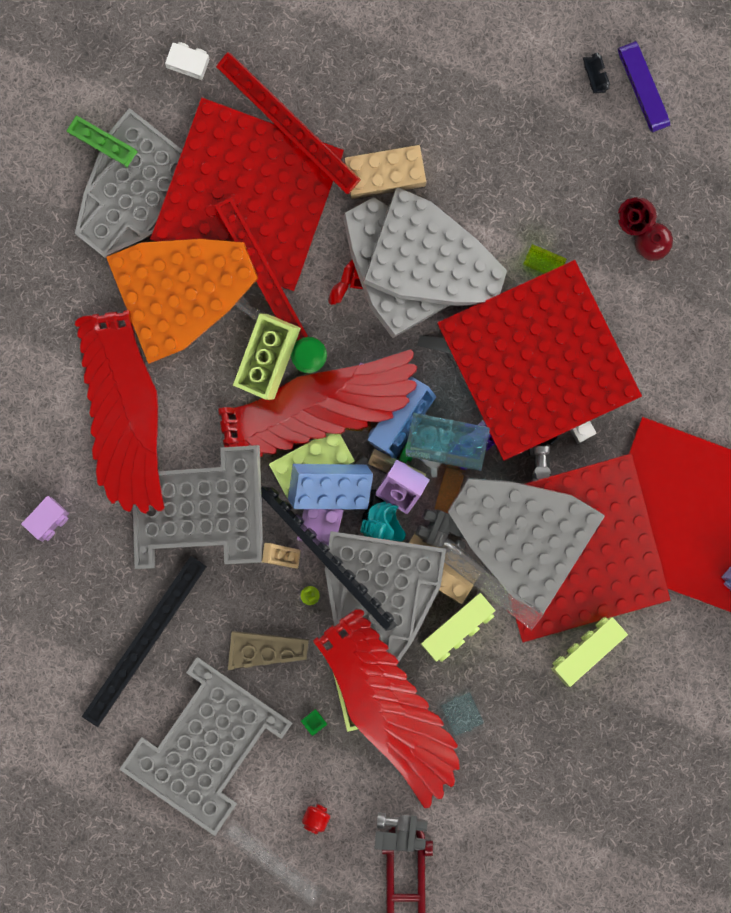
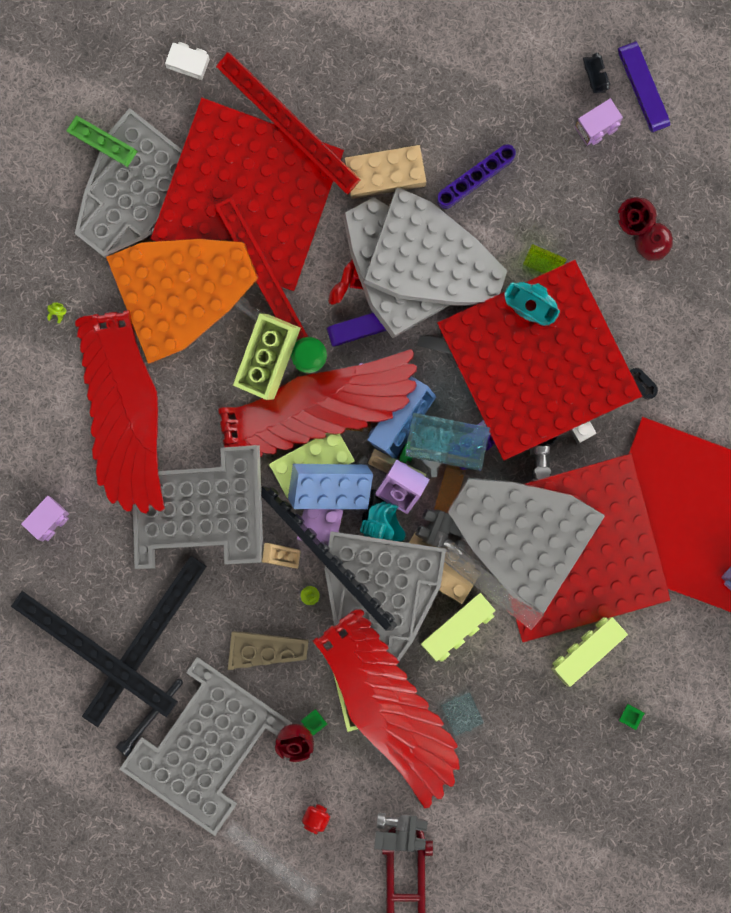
(56, 309): none -> lime plate
(94, 654): none -> black plate
(126, 746): none -> black piece
(294, 743): none -> dark red cylinder
(354, 329): none -> dark purple beam
(481, 168): none -> dark purple beam
(546, 308): none -> teal piece
(599, 122): none -> lavender brick
(631, 716): none -> green plate
(647, 382): none -> black beam

